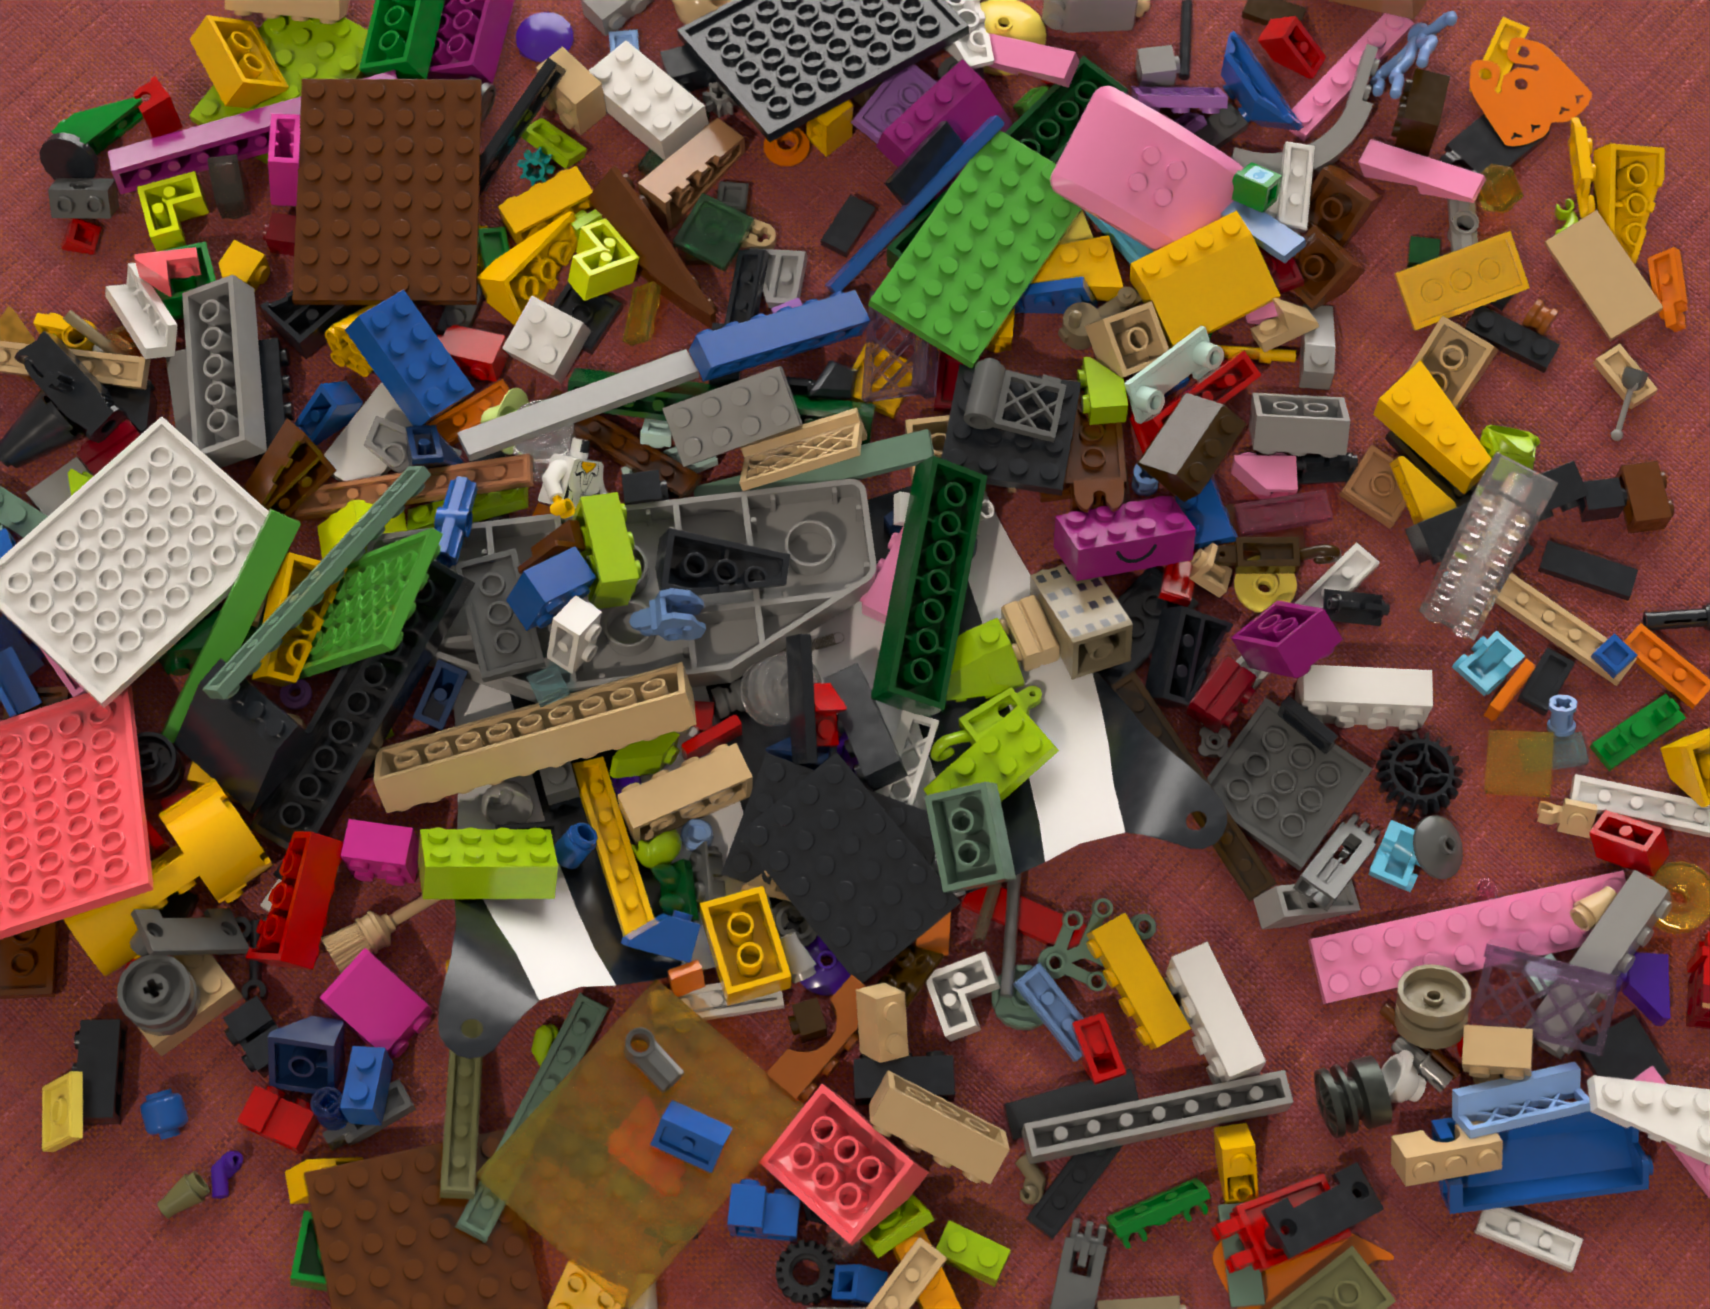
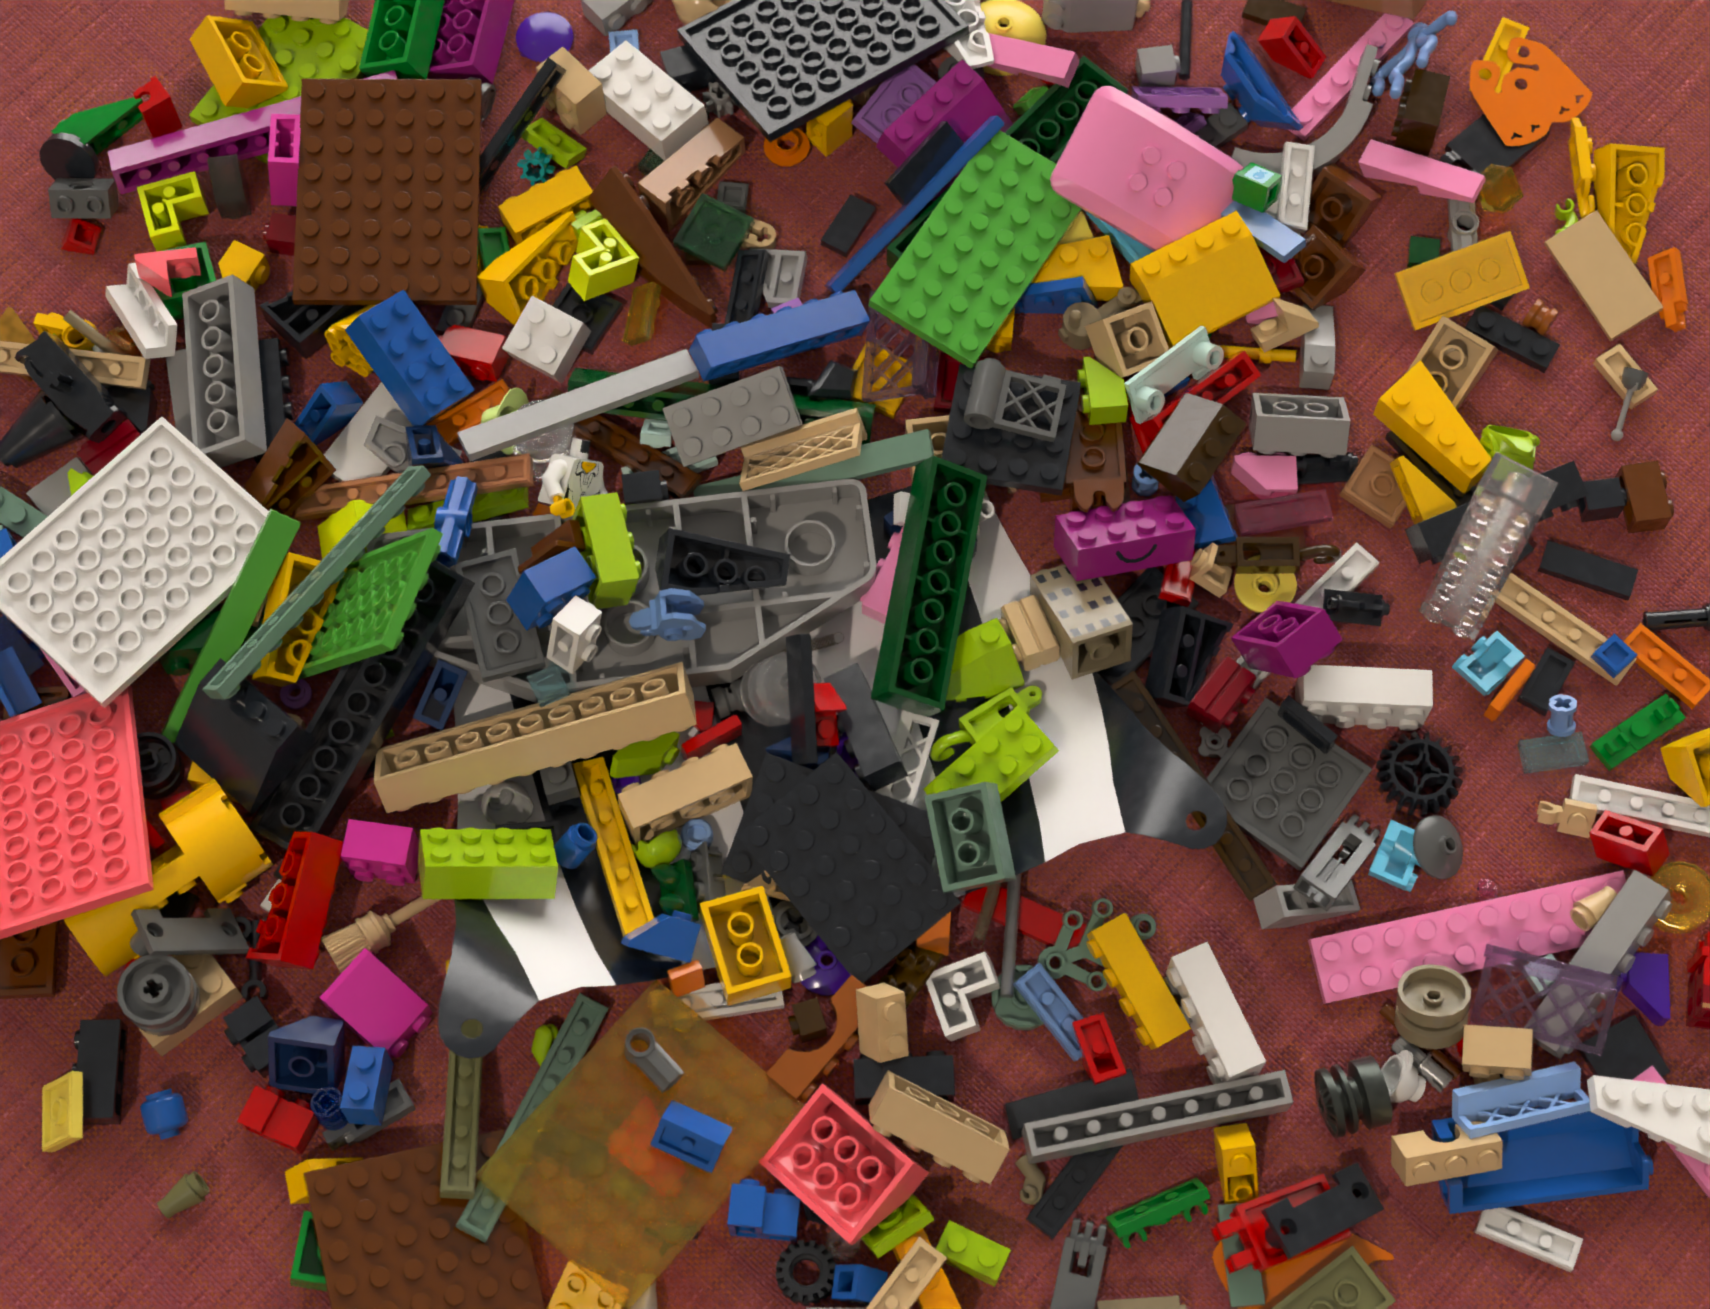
(222, 1171): dark purple arm -> none
(1519, 763): clear yellow tile -> none

